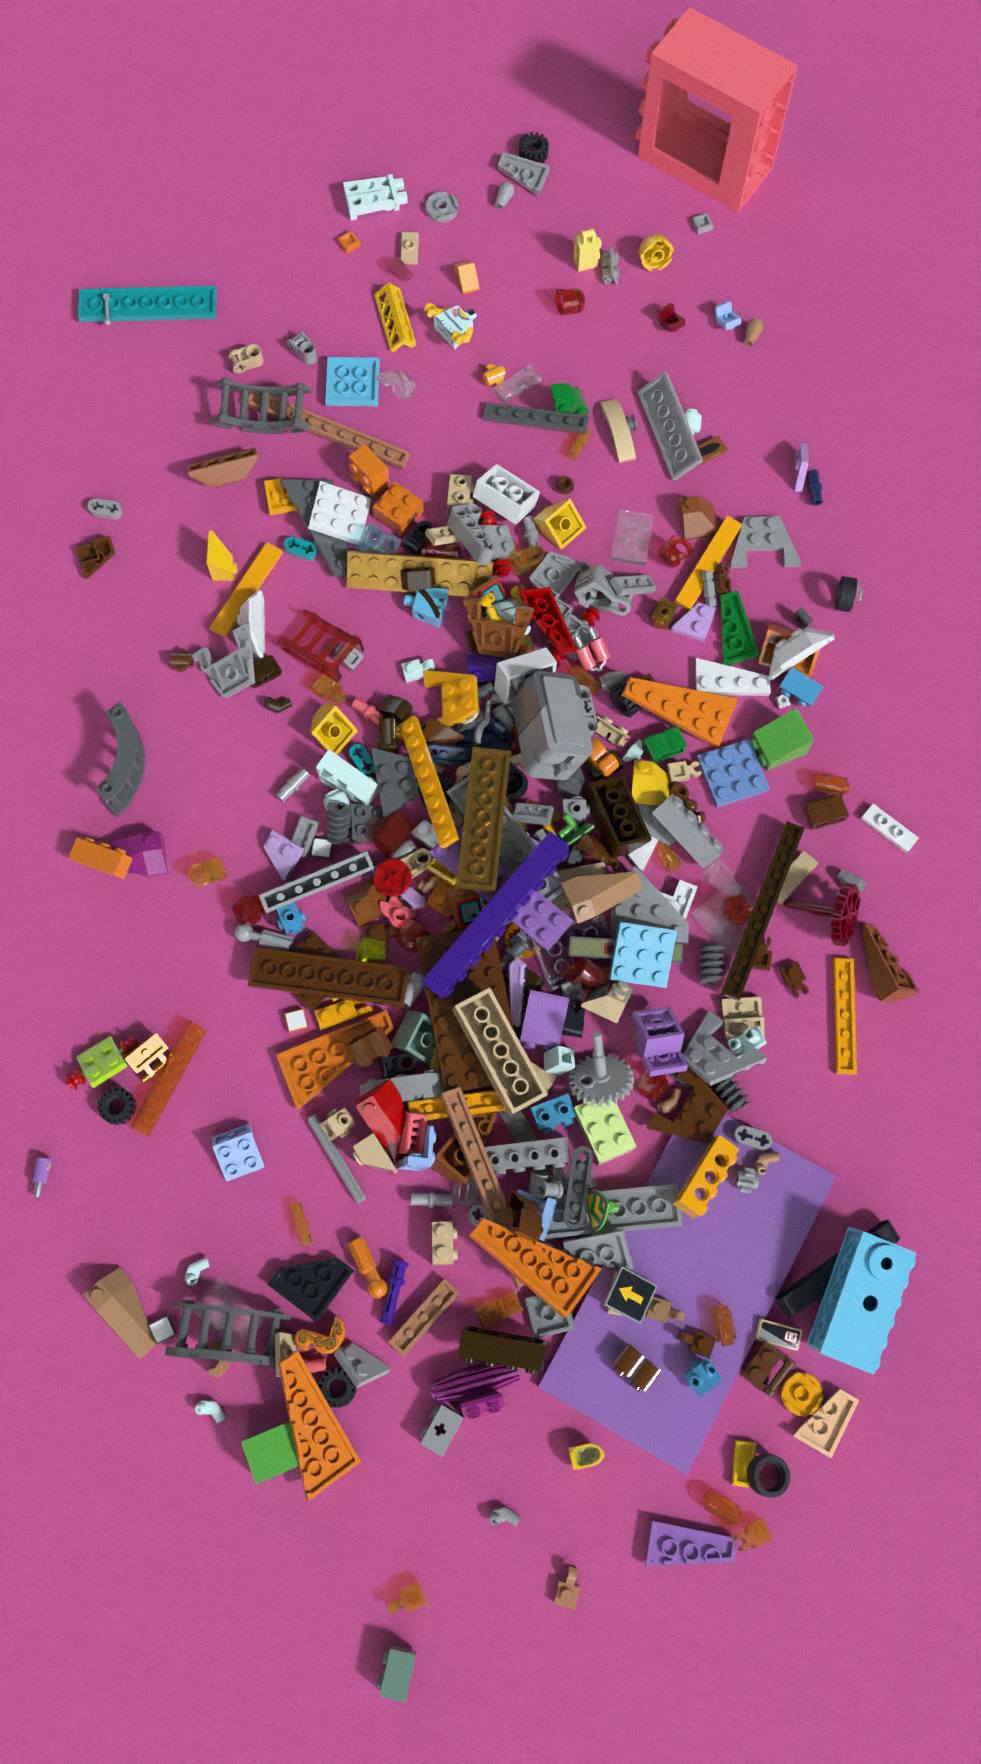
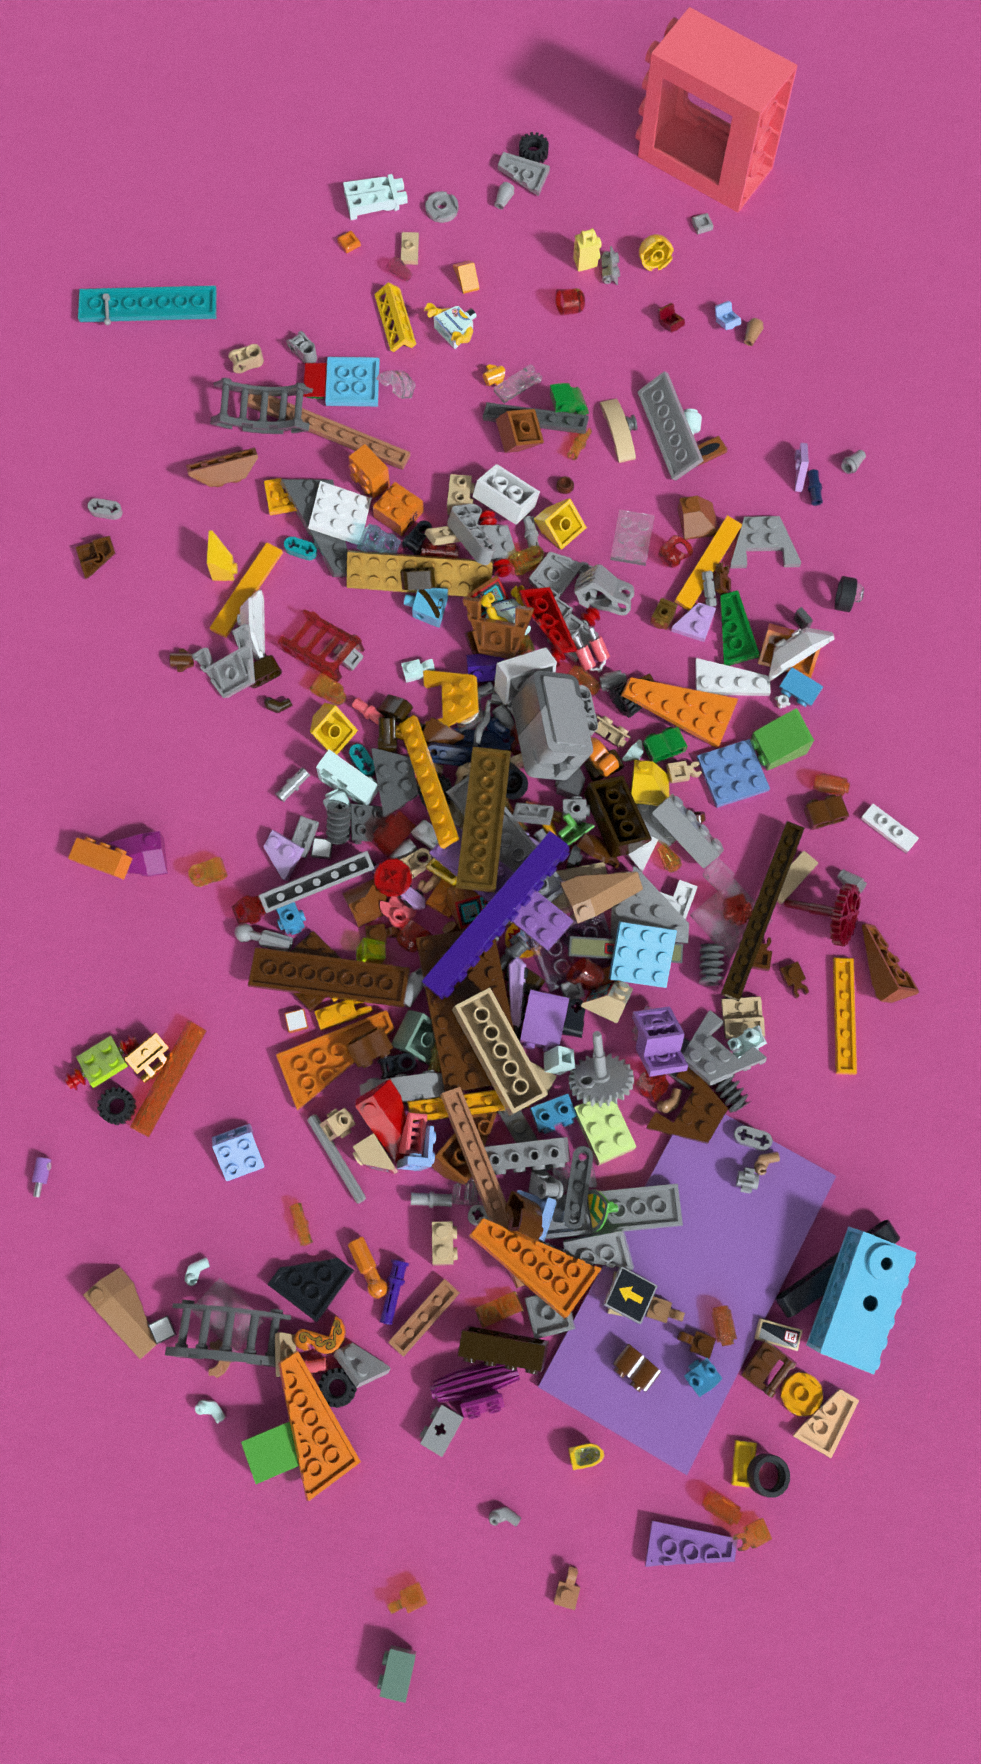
(129, 763): dark grey fence -> none
(315, 378): none -> red piece
(519, 430): none -> dark orange slope
(633, 585): light grey tile -> none
(680, 790): reddish brown plate -> none
(686, 1199): light orange brick -> none
(851, 463): none -> light grey cone

